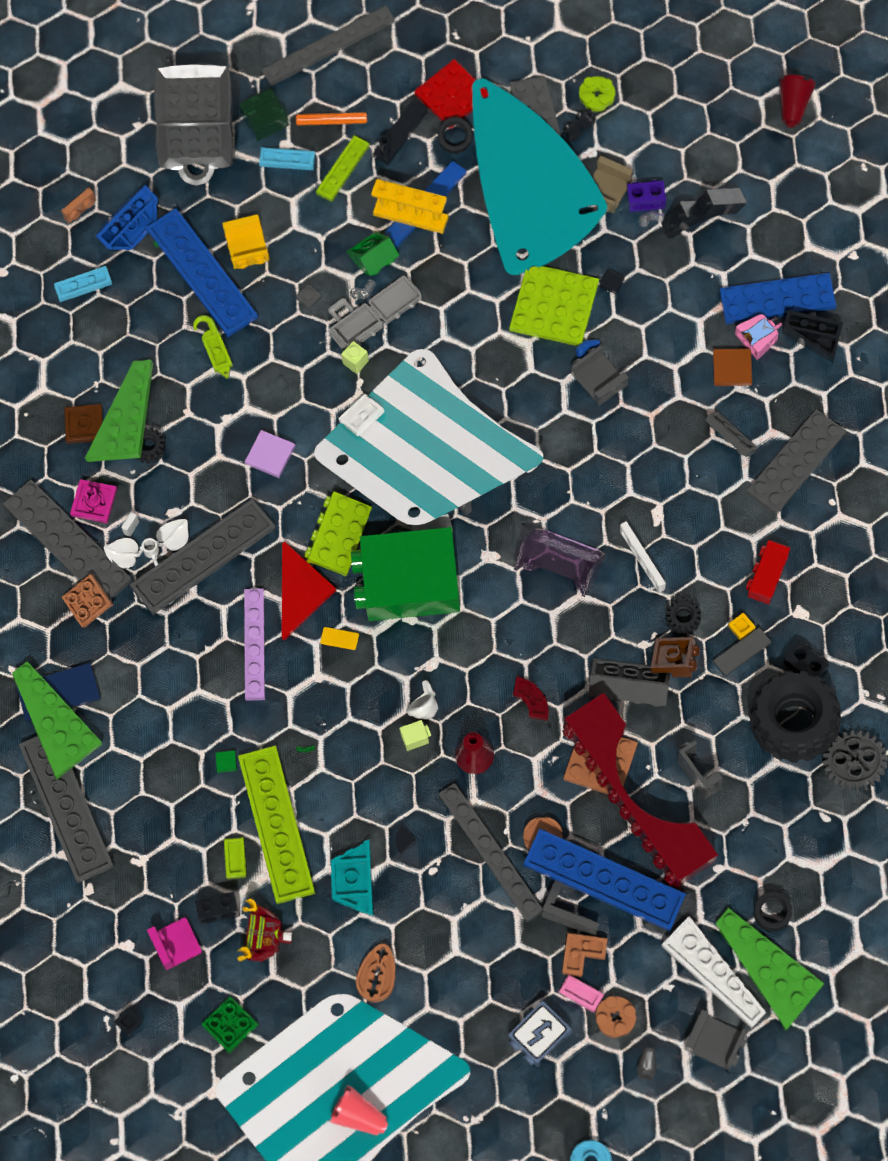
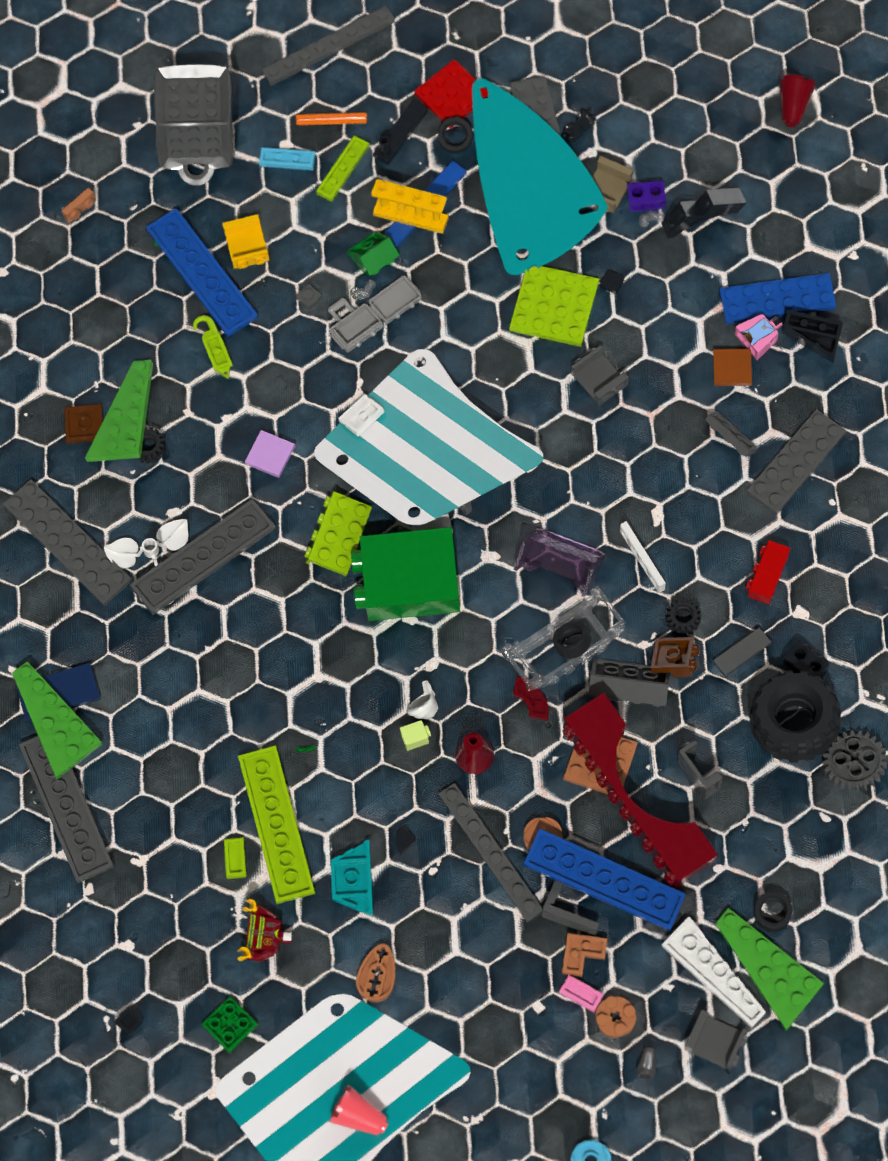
(83, 283): medium azure plate -> none
(87, 600): nougat tile -> none
(89, 497): dark pink plate -> none
(129, 222): blue wedge -> none
(130, 524): white tile -> none
(175, 943): dark pink bracket -> none
(217, 908): black brick -> none
(226, 761): green tile -> none
(254, 644): lavender plate -> none
(264, 114): clear green brick -> none
(302, 590): red tile -> none
(339, 638): yellow sticker -> none
(355, 357): yellowish green brick -> none
(538, 1034): panel -> none
(566, 631): none -> black tyre
(583, 610): none -> clear windscreen
(585, 345): blue arm -> none
(599, 84): lime plate -> none
(741, 626): yellow plate -> none

